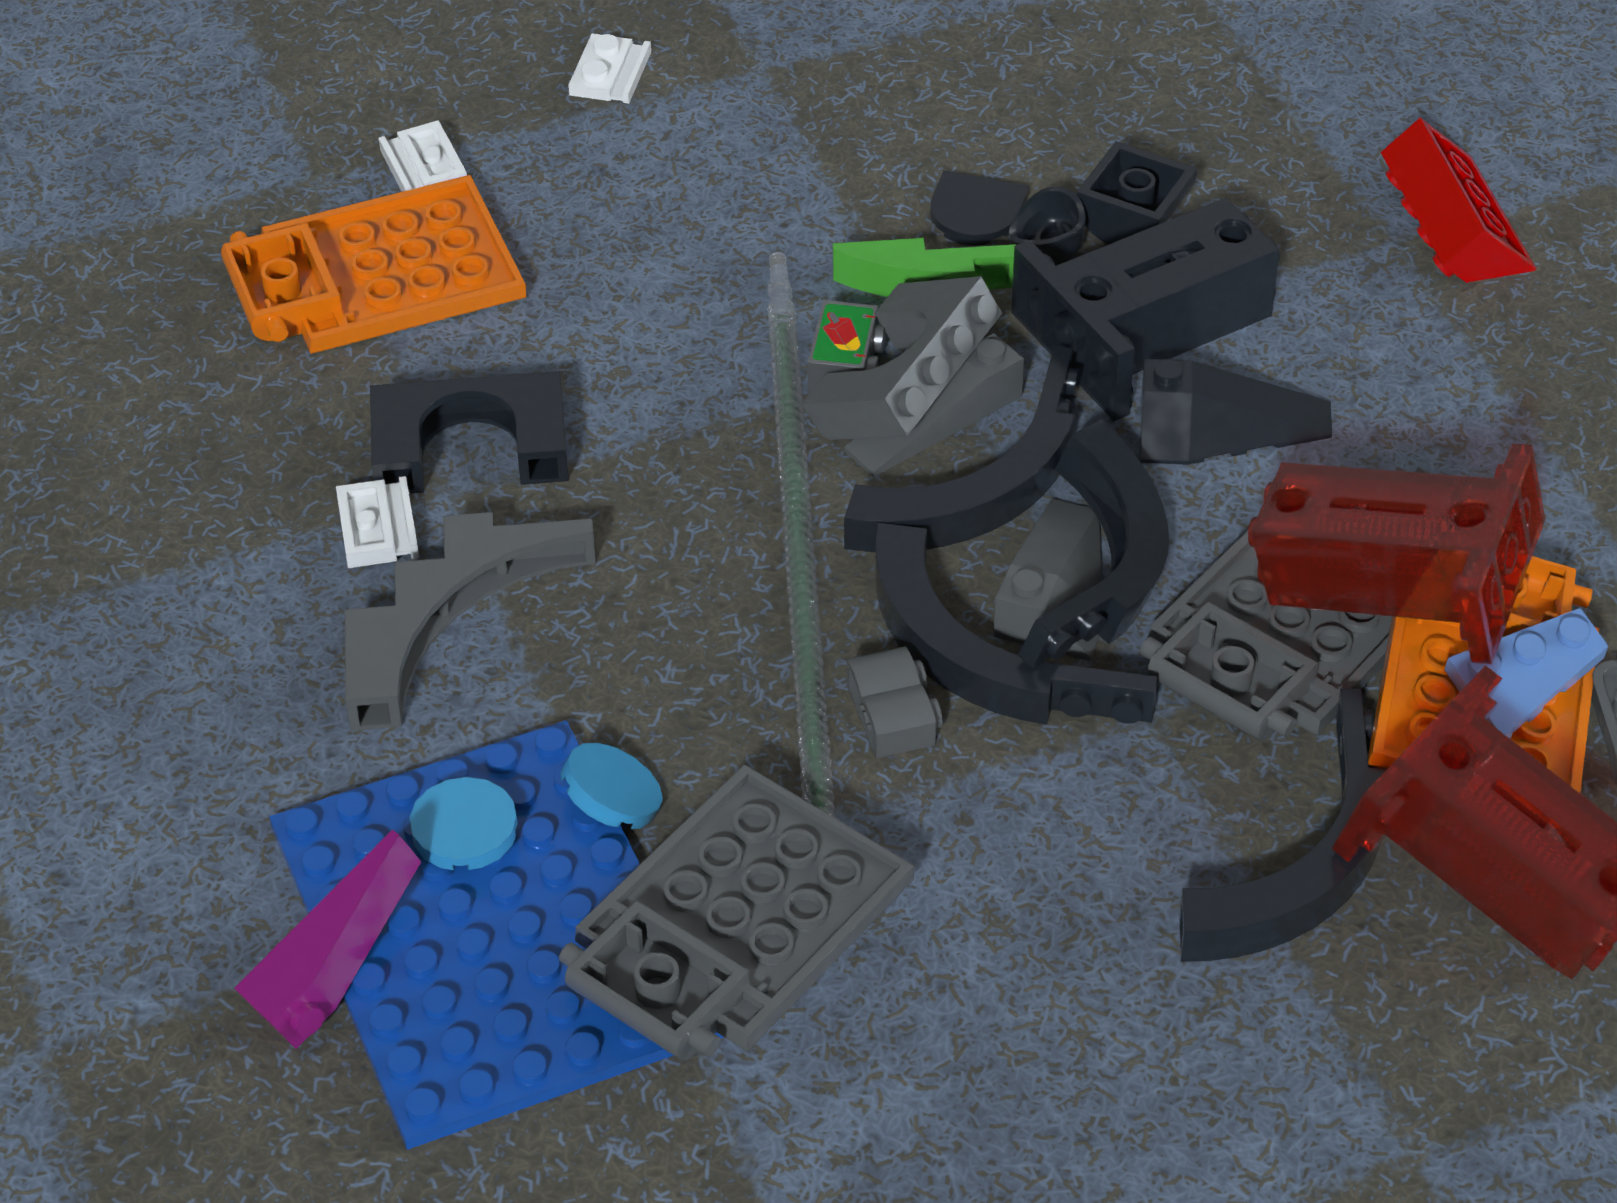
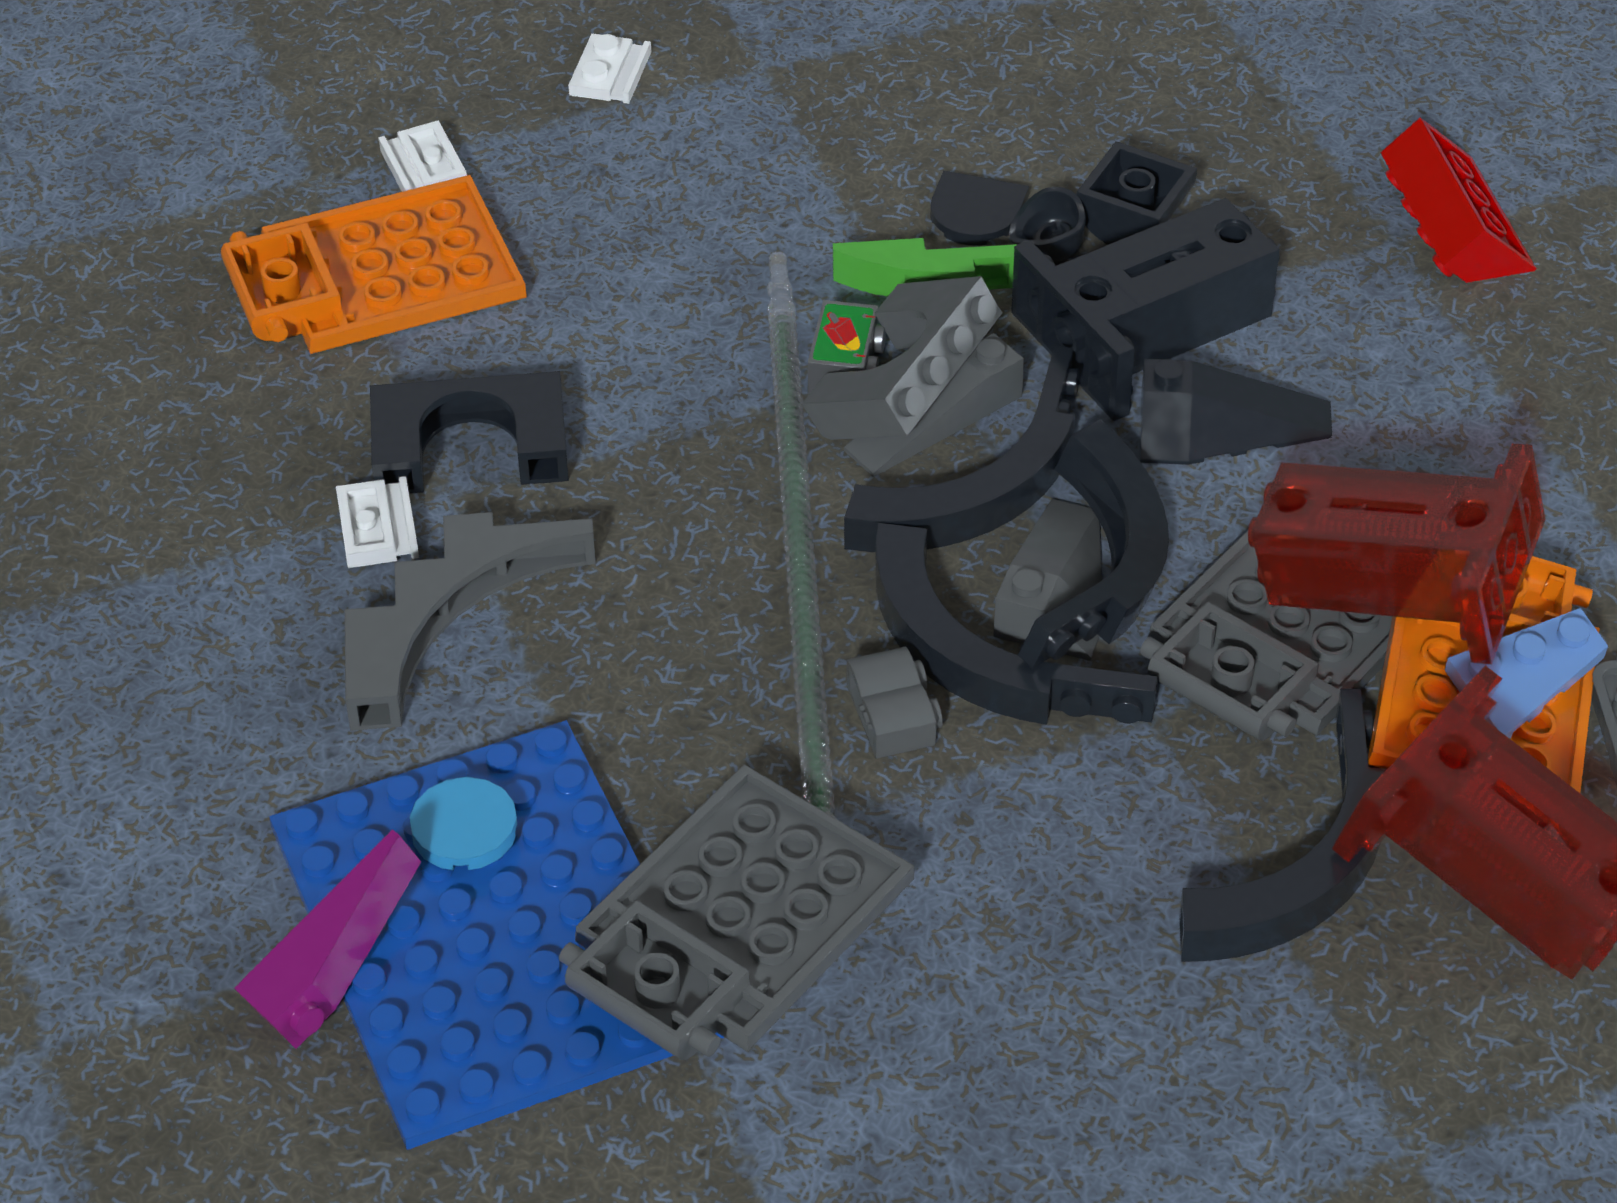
(611, 785): dark azure tile -> none

